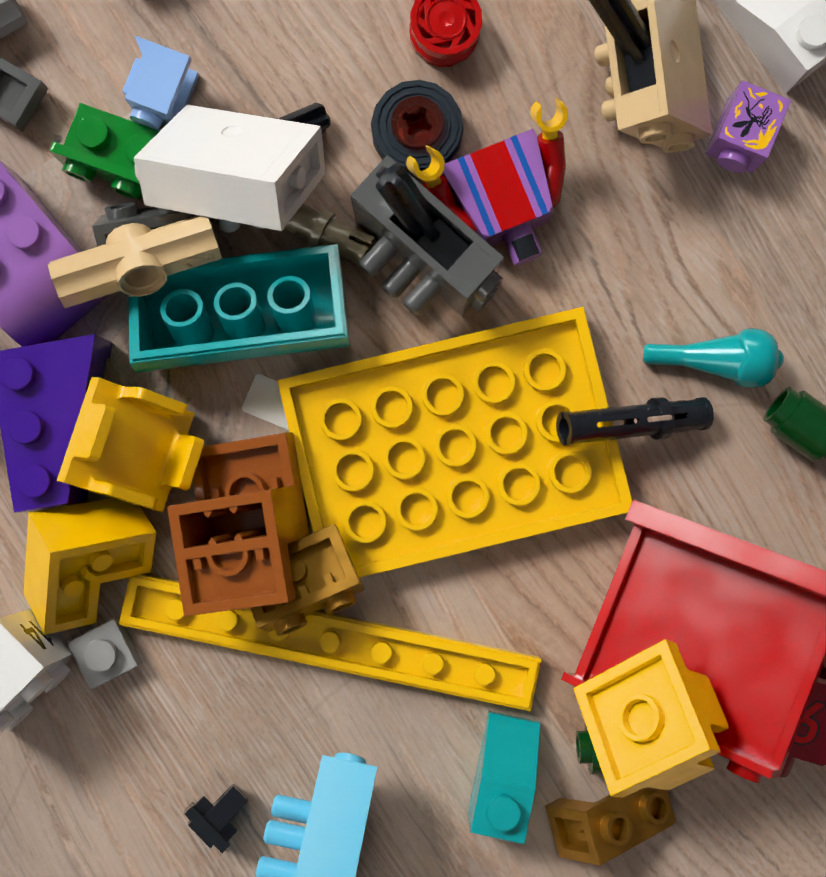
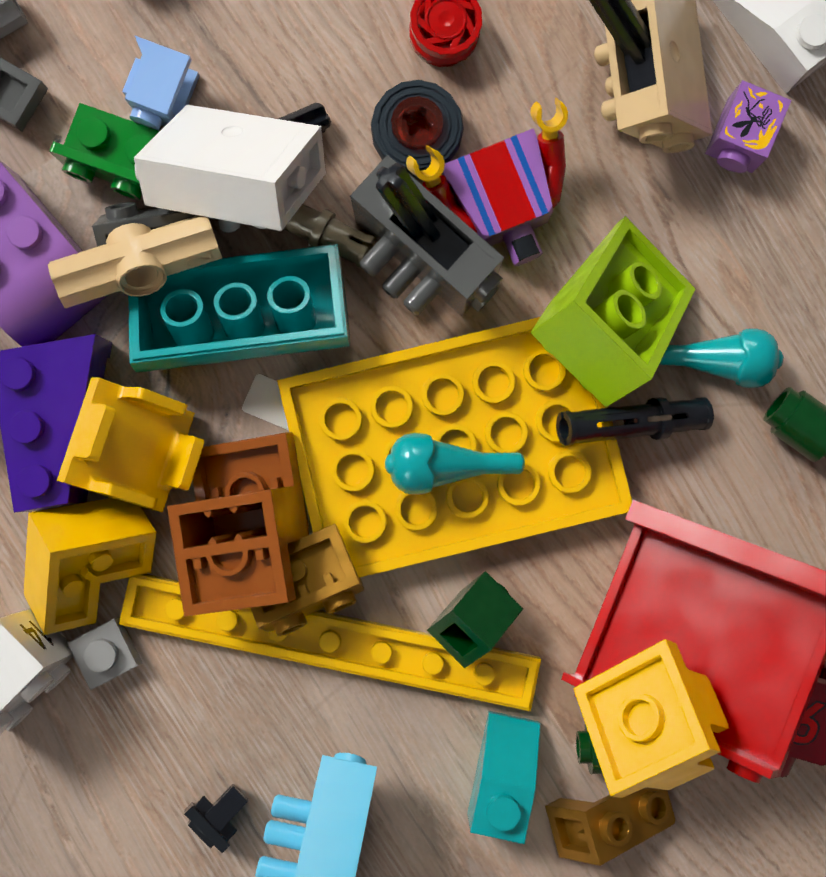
(422, 463): none -> teal piece
(475, 619): none -> dark green brick
(616, 314): none -> lime slope

